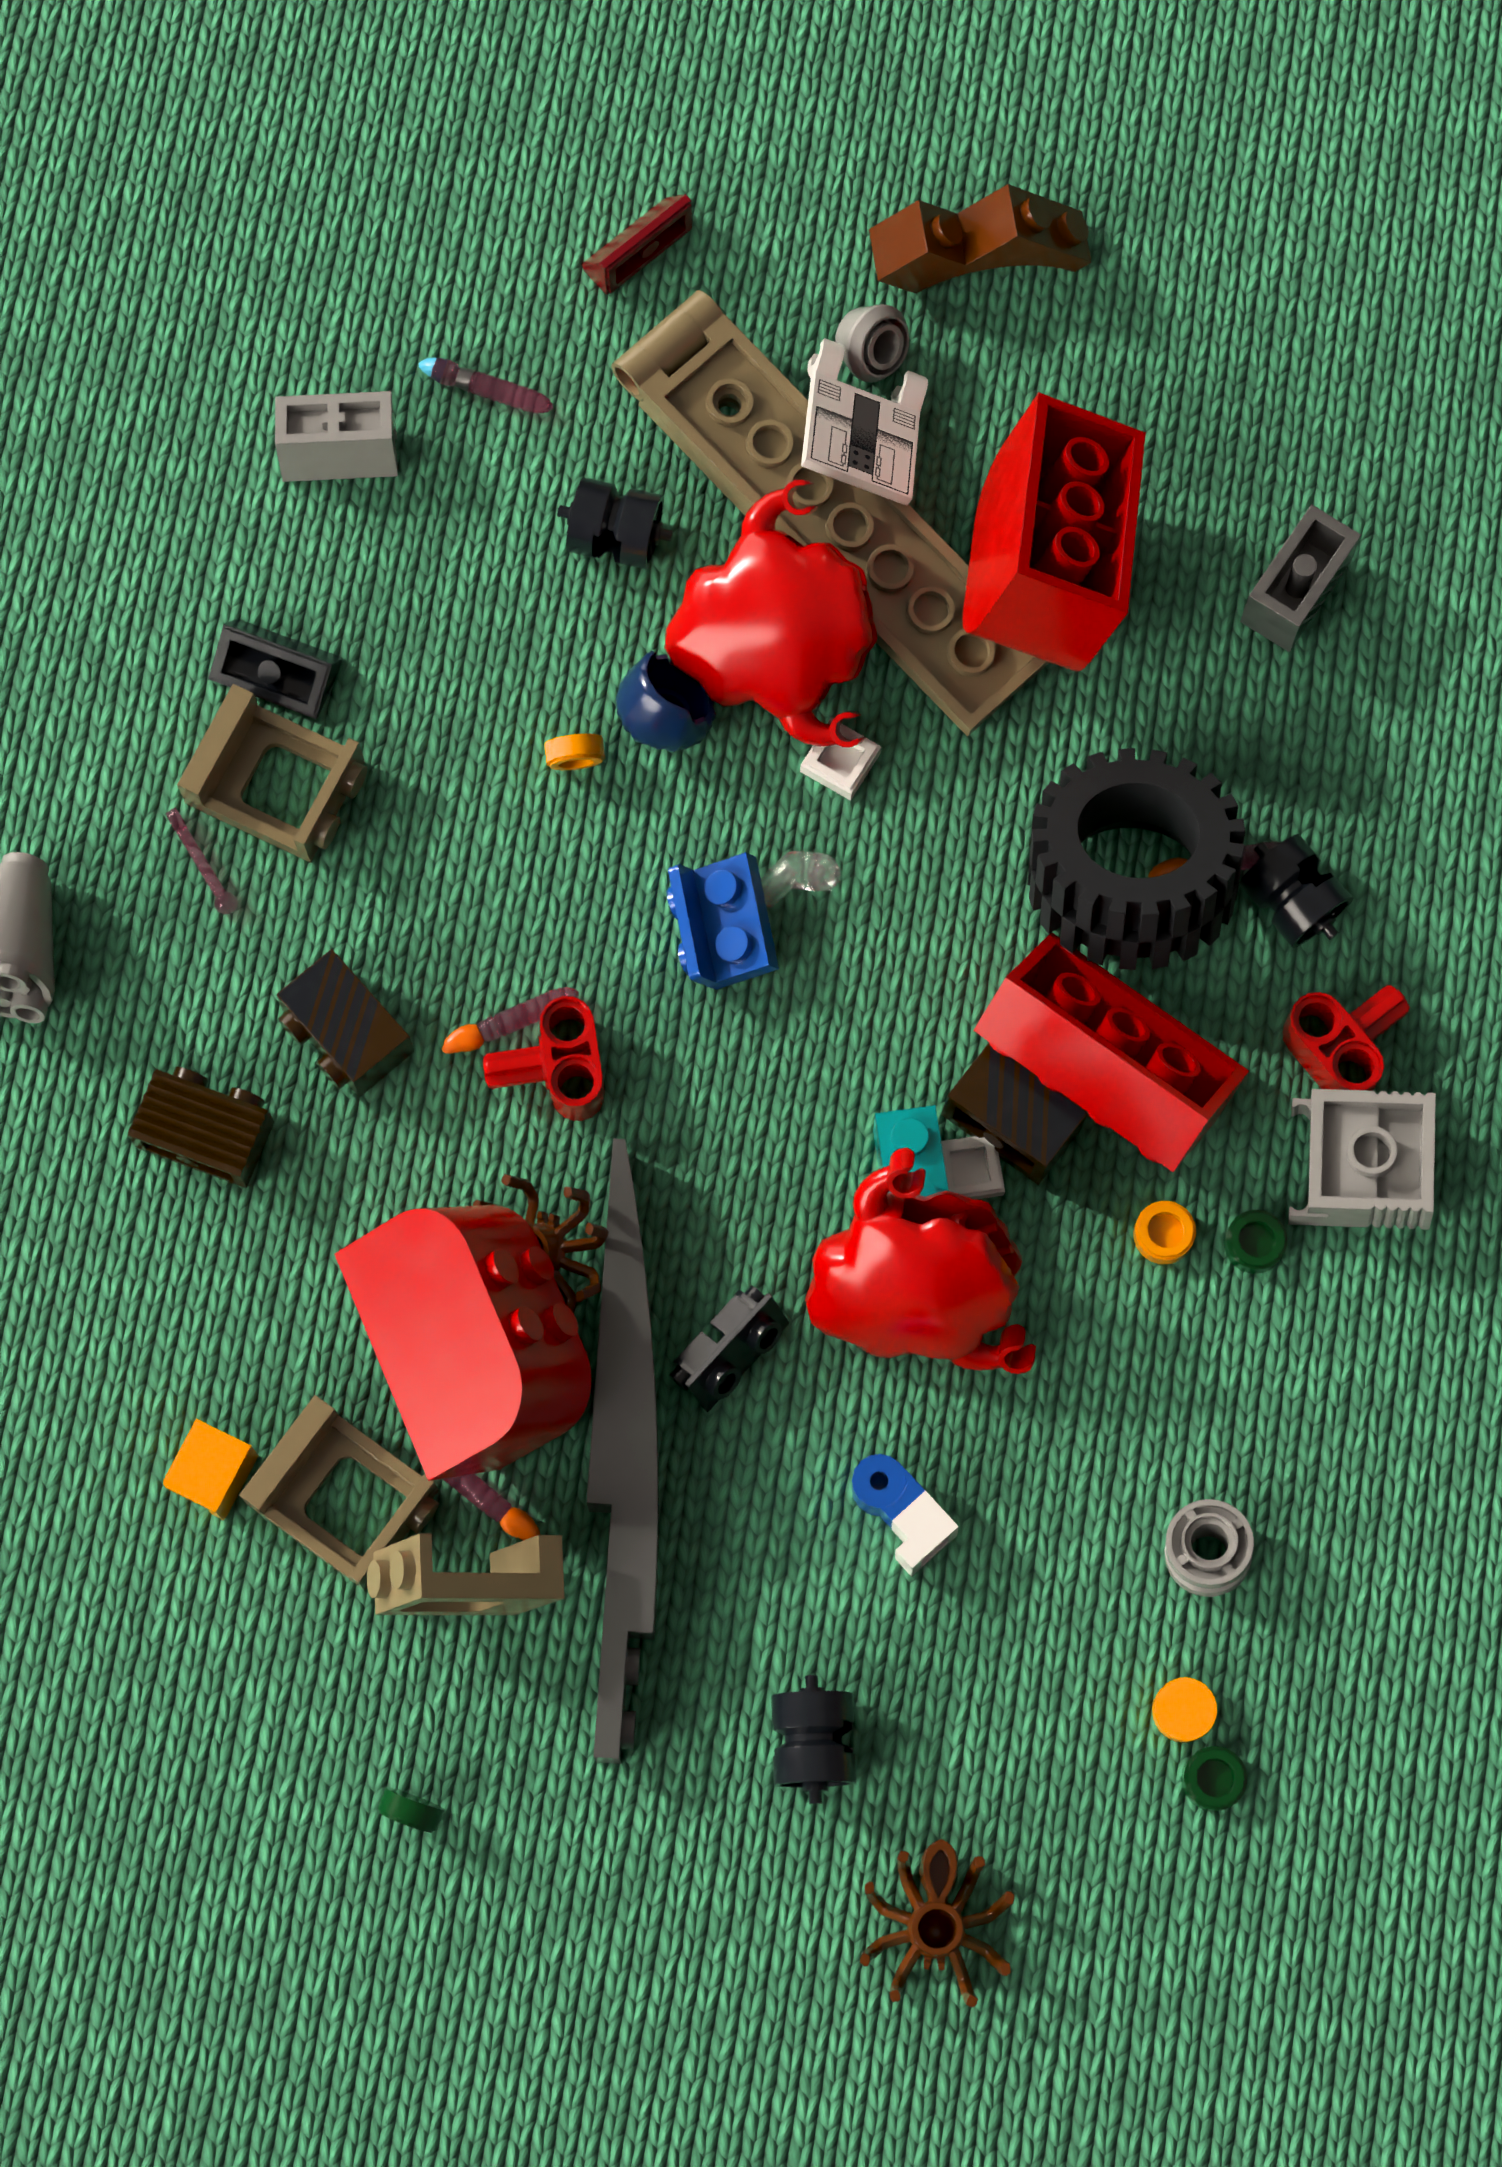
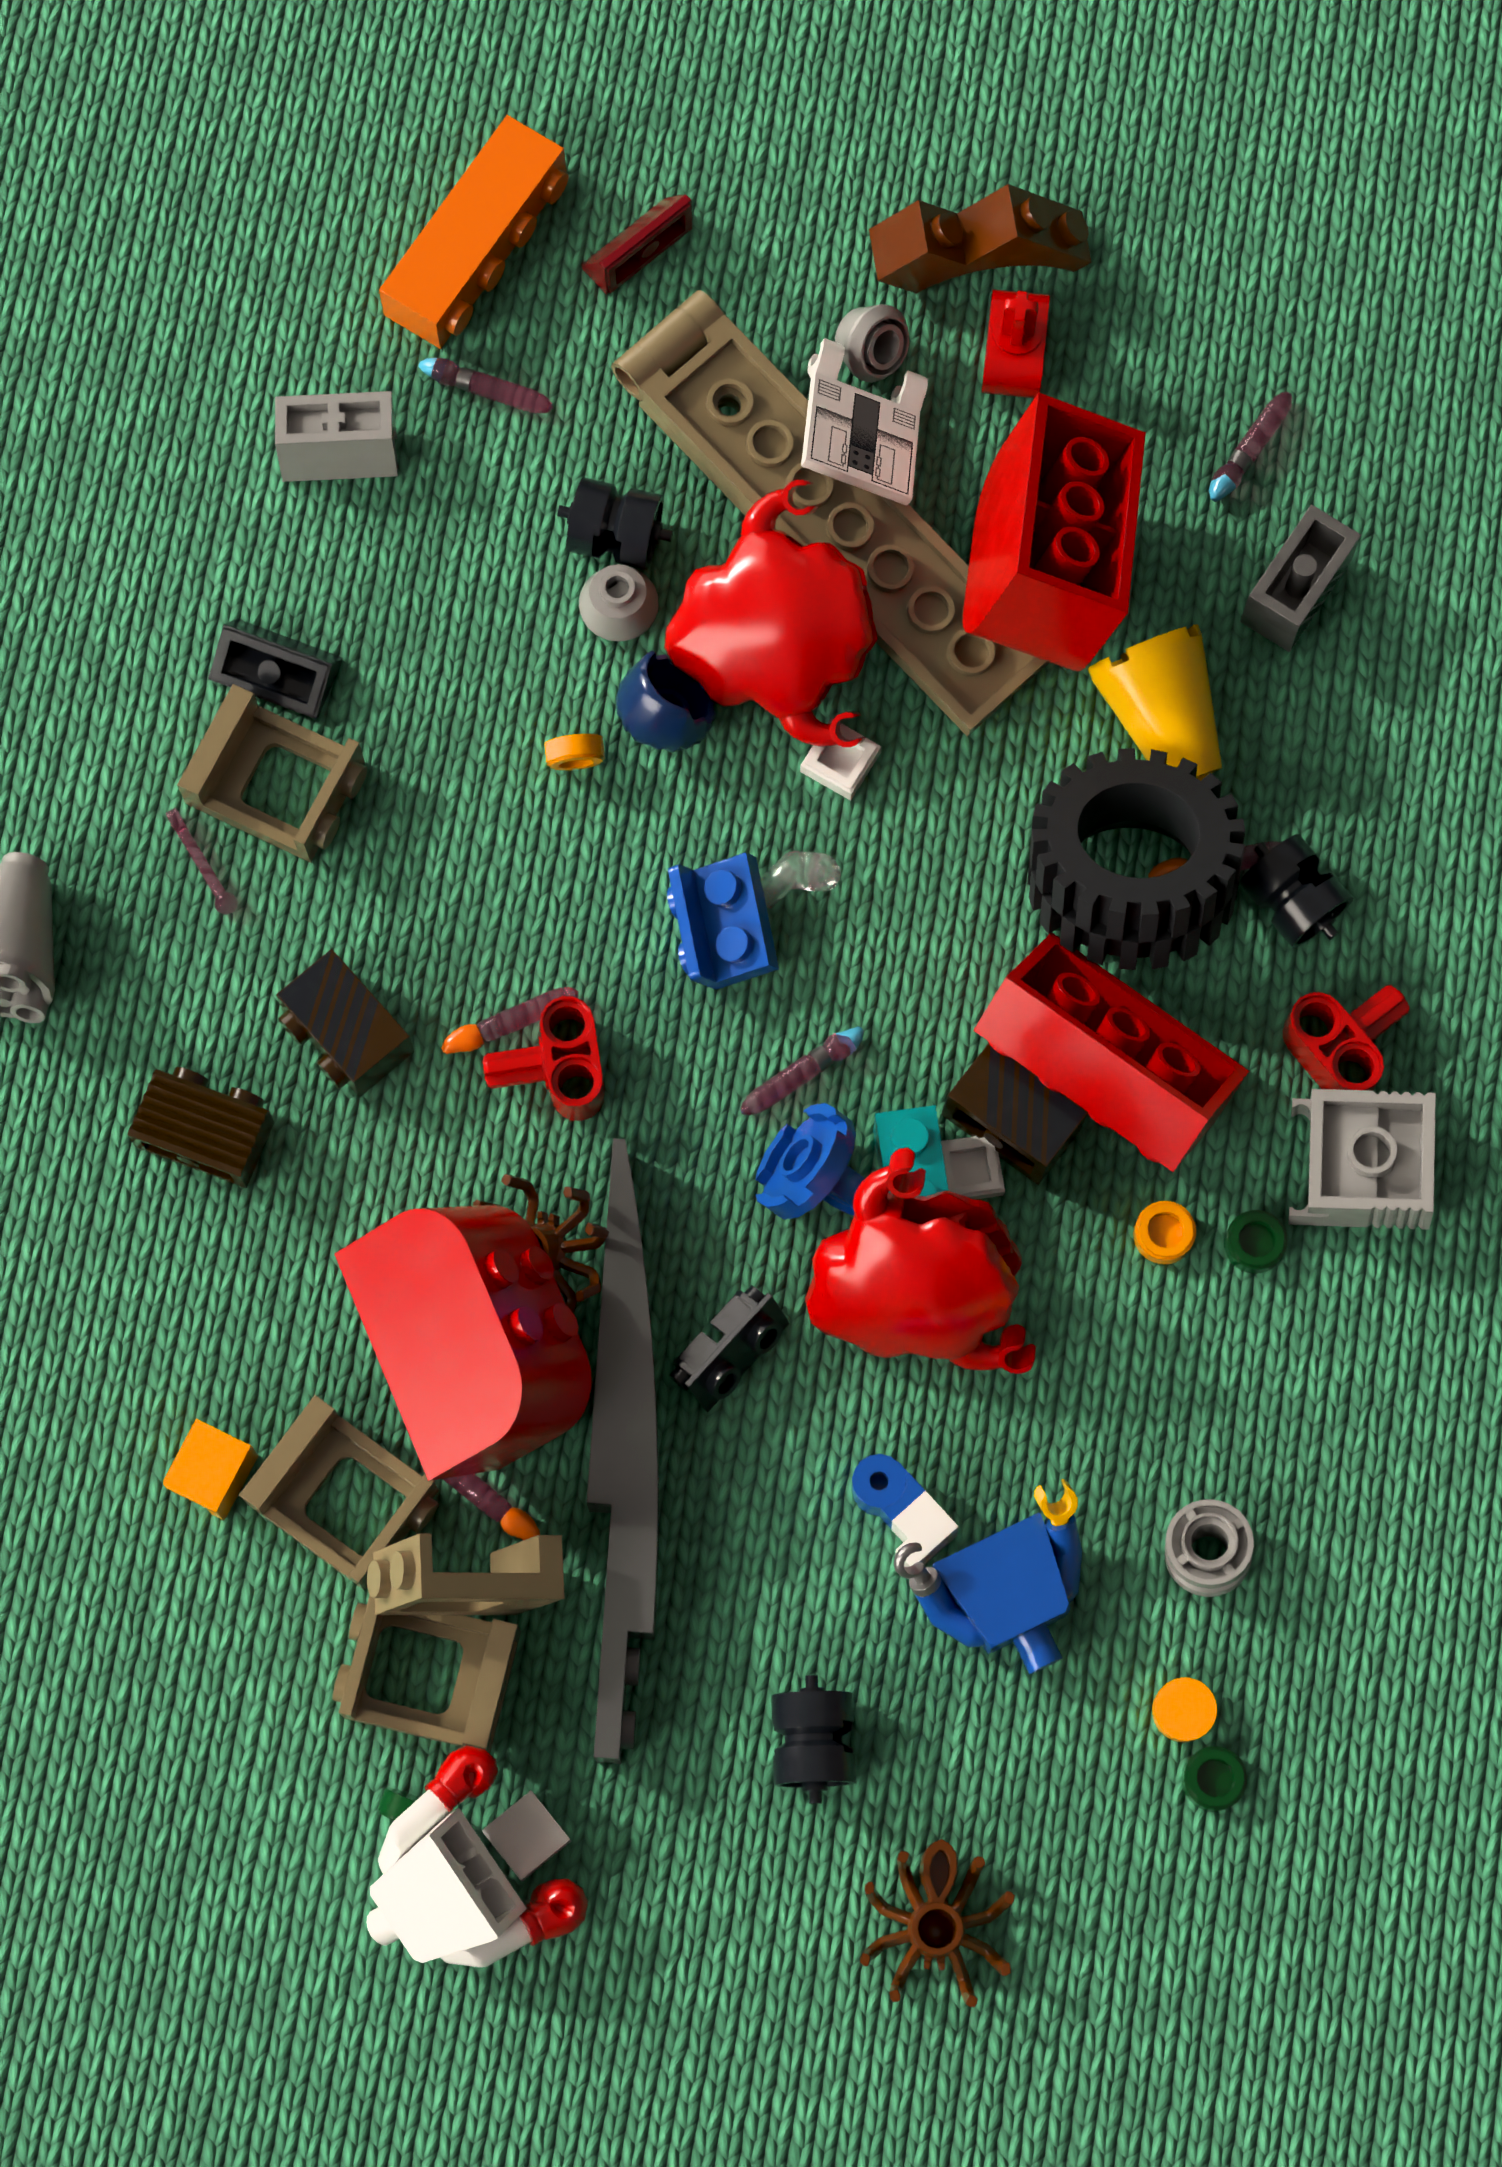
(446, 1889): none -> white torso
(474, 232): none -> orange brick
(479, 1687): none -> dark tan window
(526, 1835): none -> white tile
(618, 603): none -> light grey cone
(810, 1165): none -> blue tile
(835, 1048): none -> clear pink piece
(1006, 1583): none -> blue torso
(1015, 343): none -> red beam
(1164, 698): none -> yellow cone
(1230, 475): none -> clear pink piece

